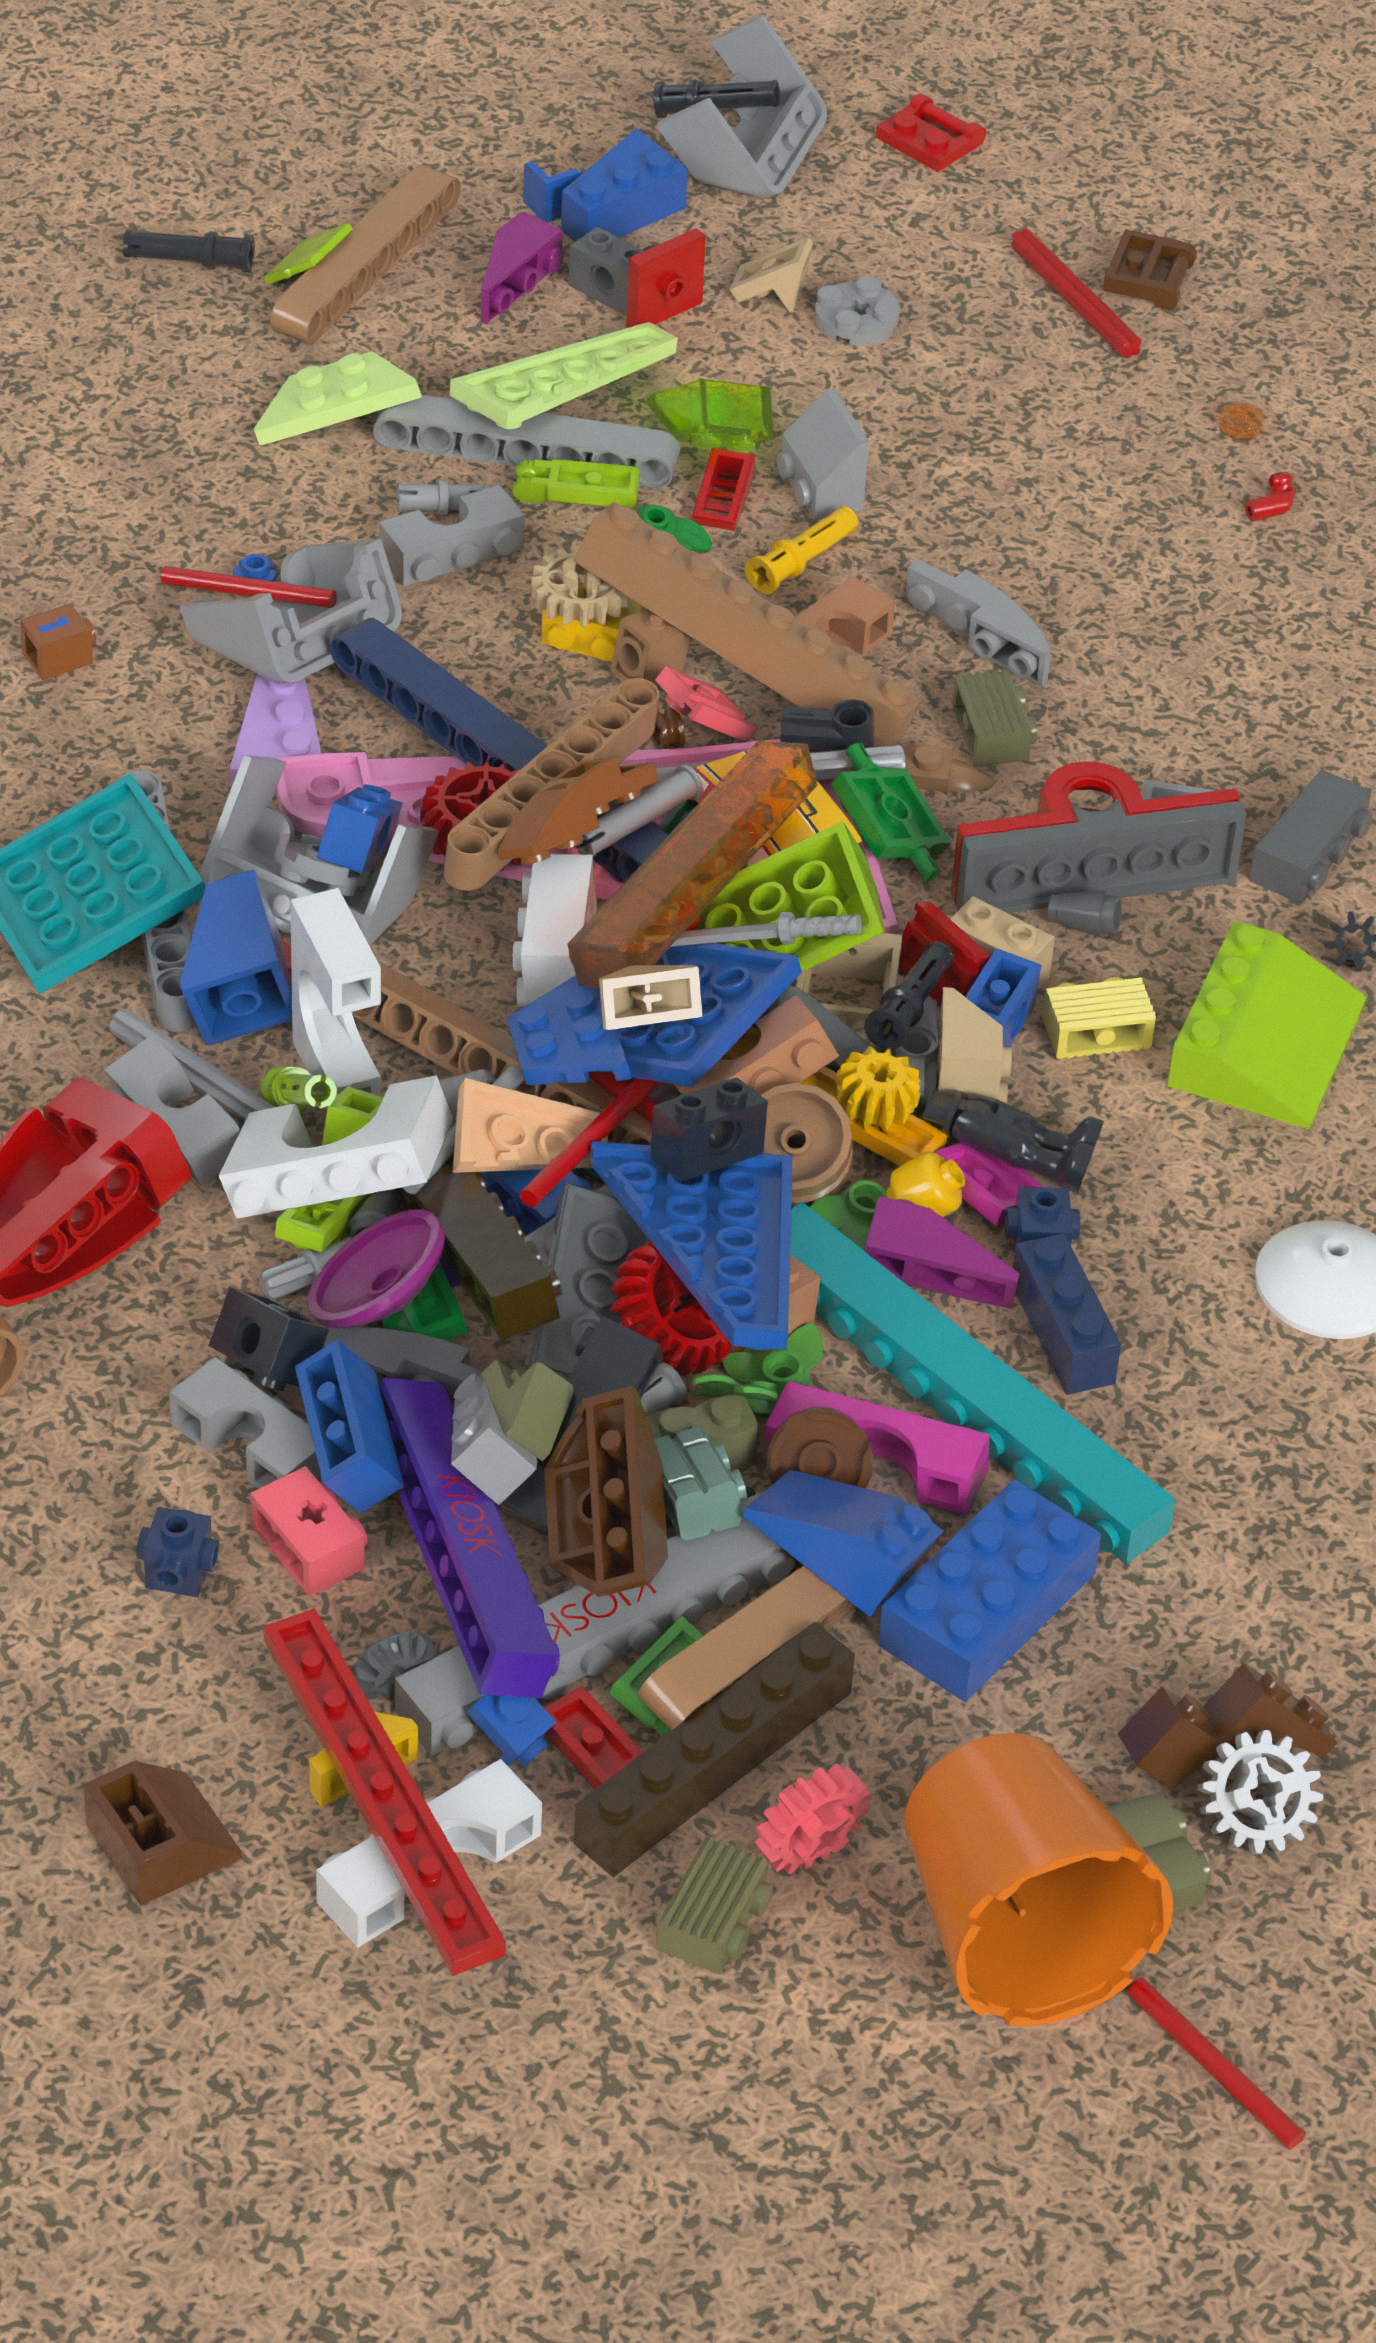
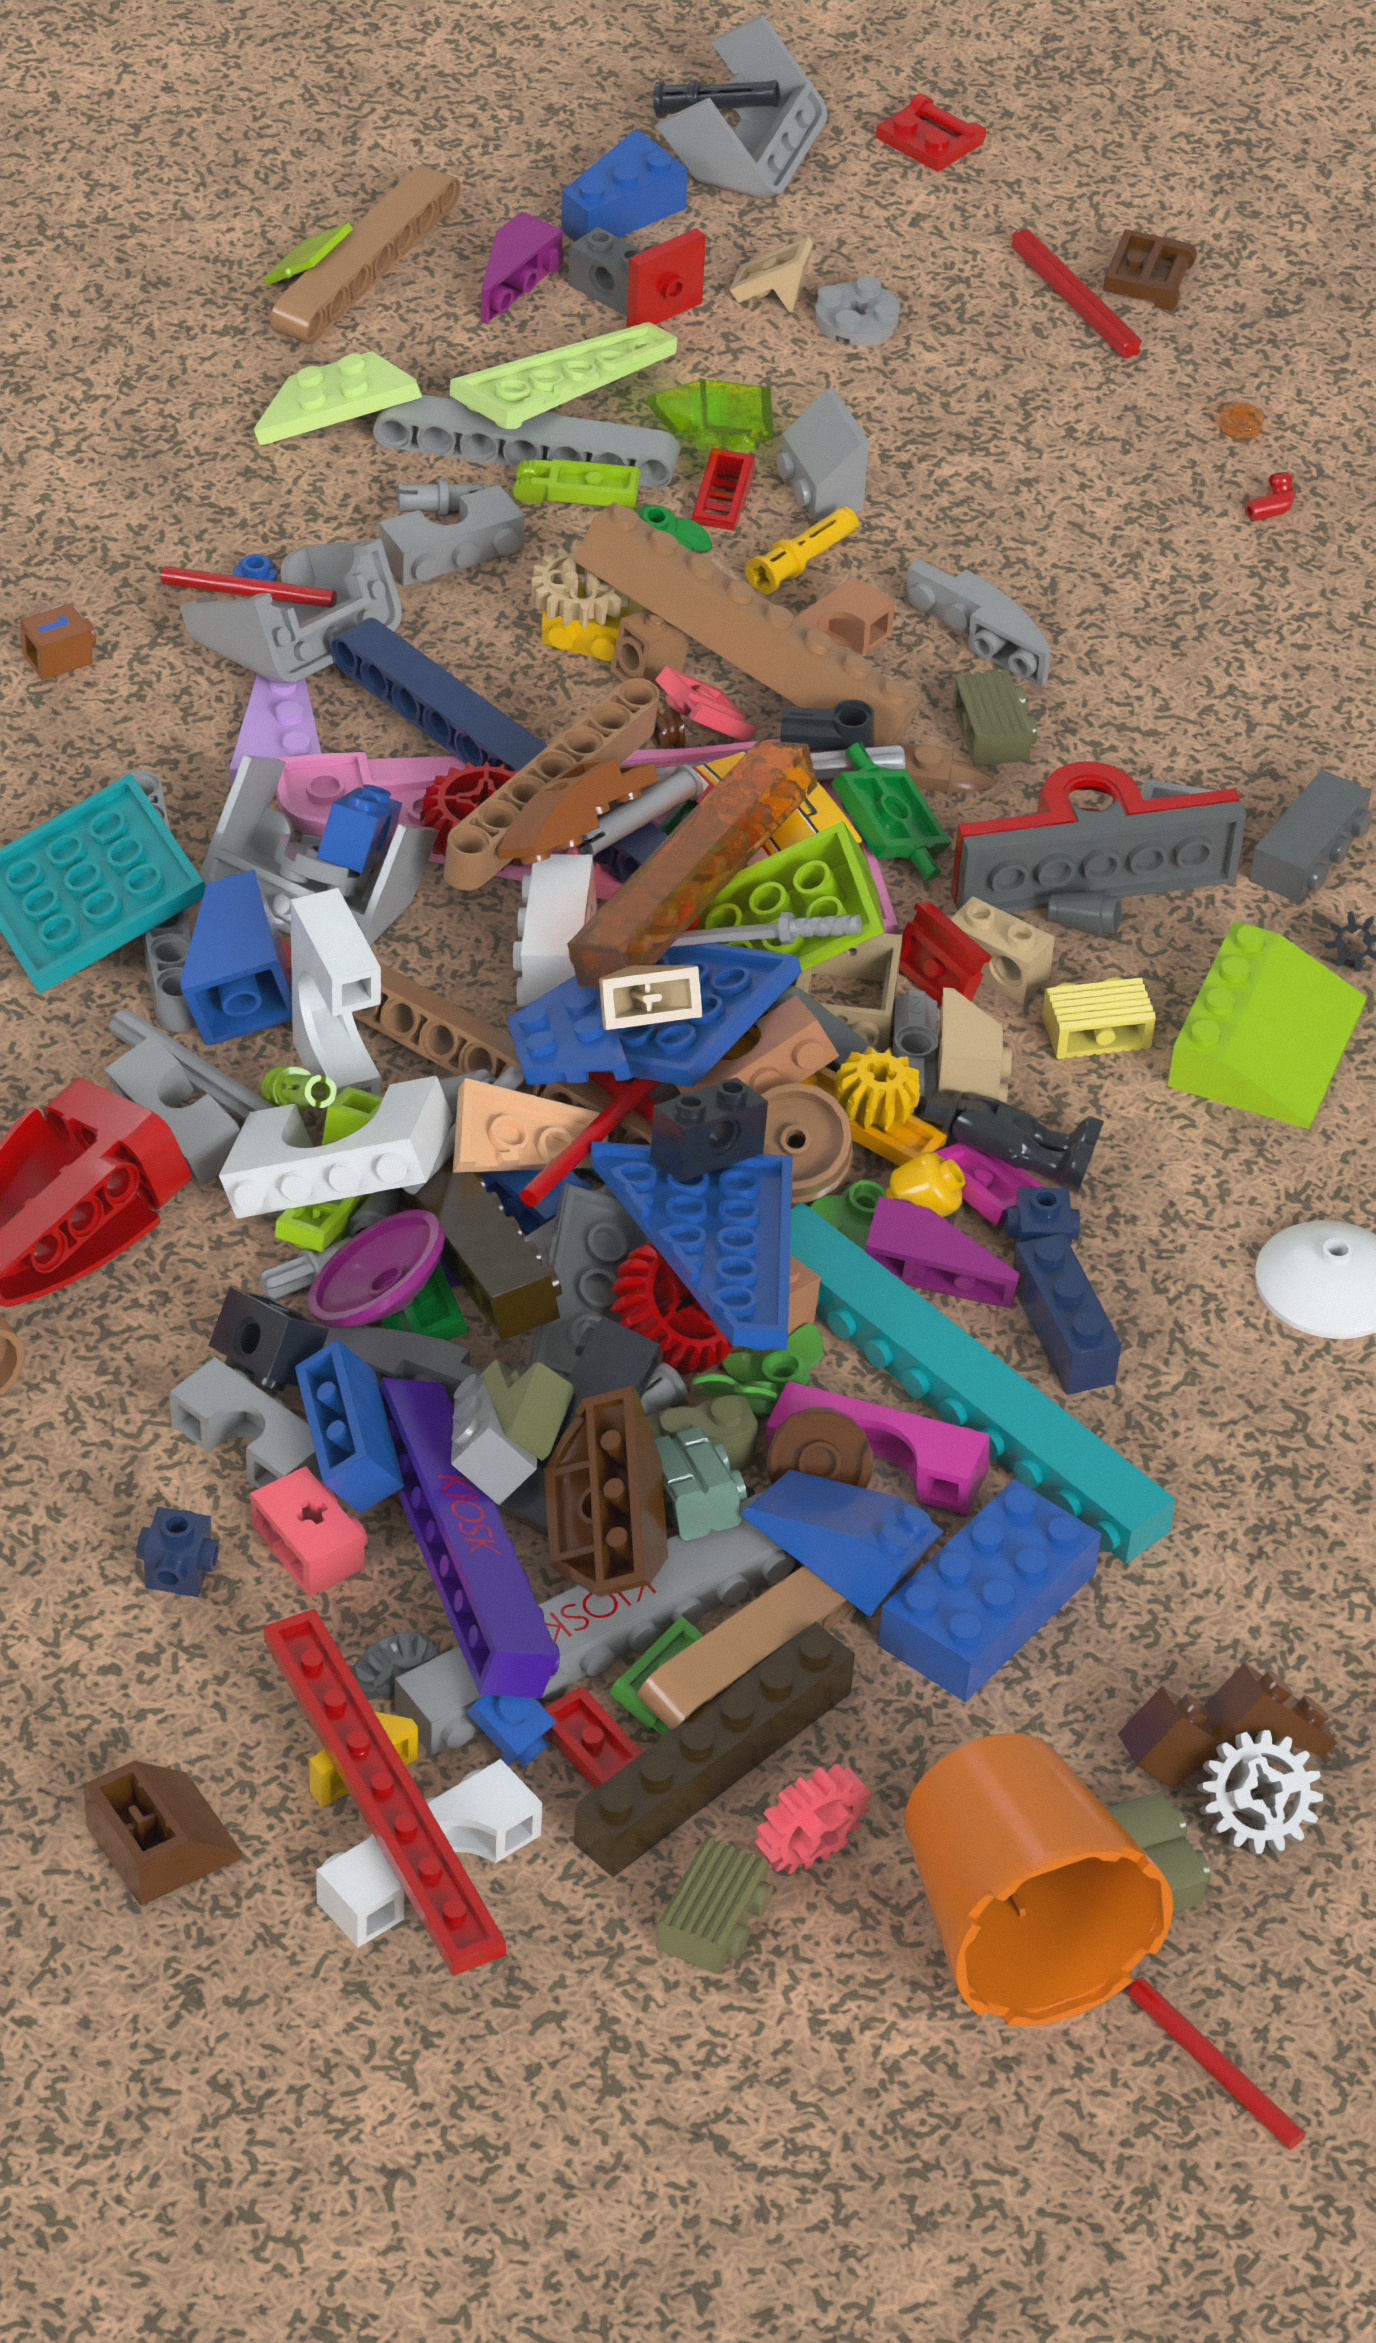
(210, 249): black pin -> none
(544, 193): blue panel -> none
(931, 967): black pin -> none
(1007, 991): blue brick -> none

